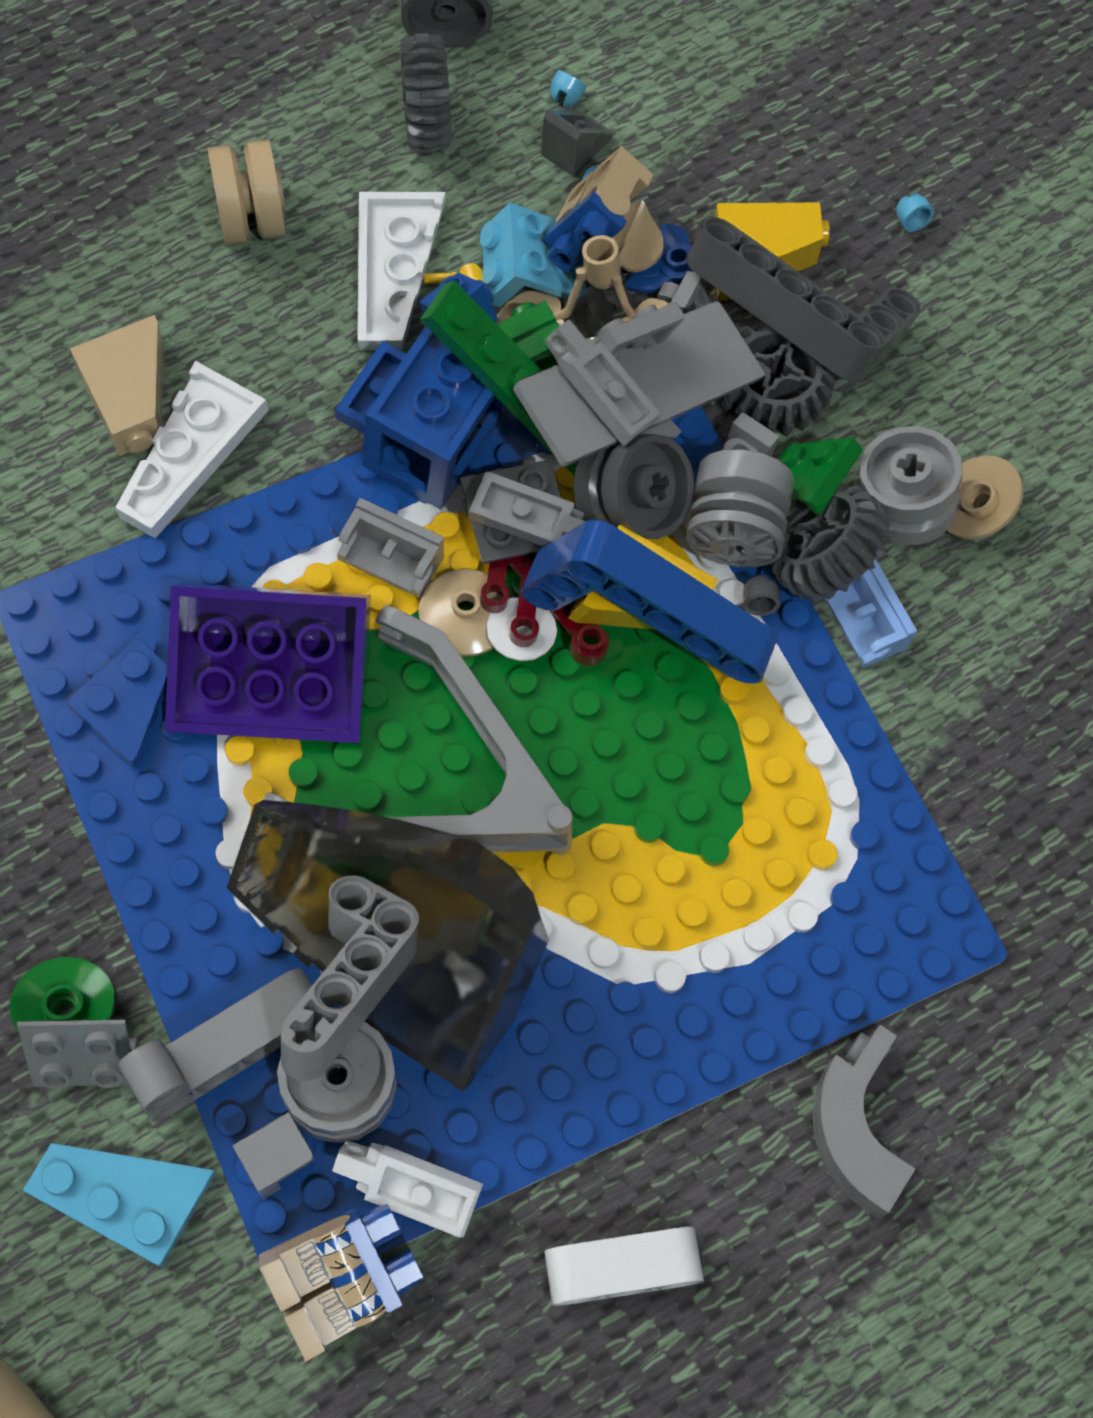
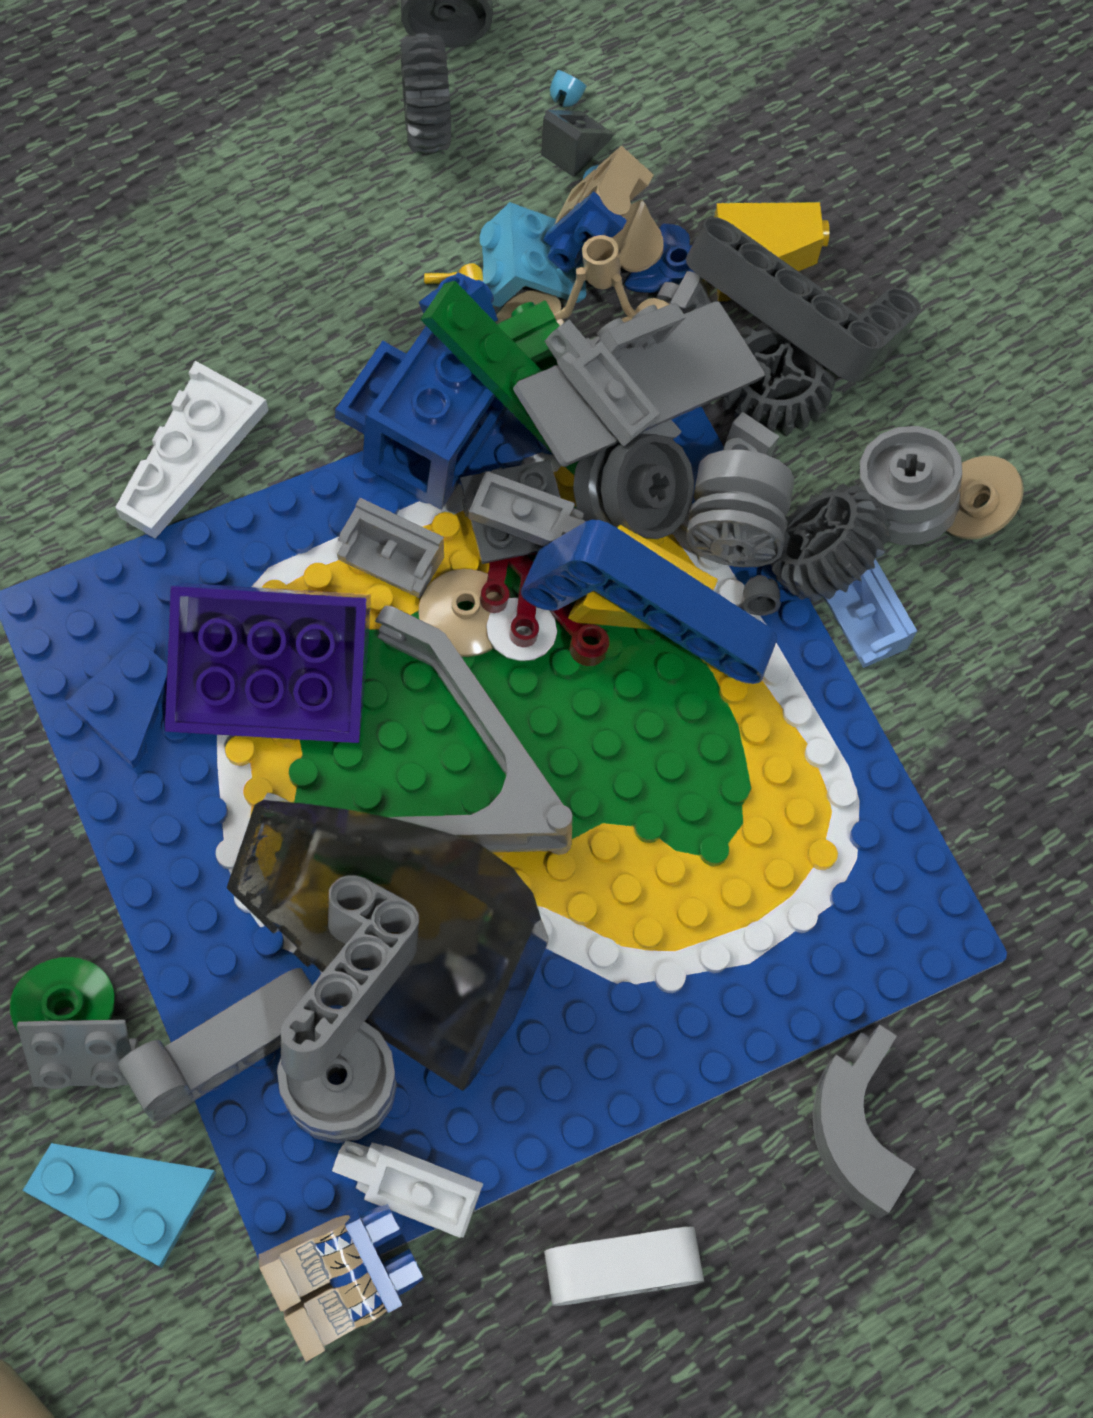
(125, 382): tan slope -> none
(247, 192): tan wheel -> none
(273, 1154): light grey panel -> none
(392, 259): white wing -> none
(592, 312): clear smoke tile -> none
(819, 469): green wing -> none
(914, 212): medium azure hinge -> none

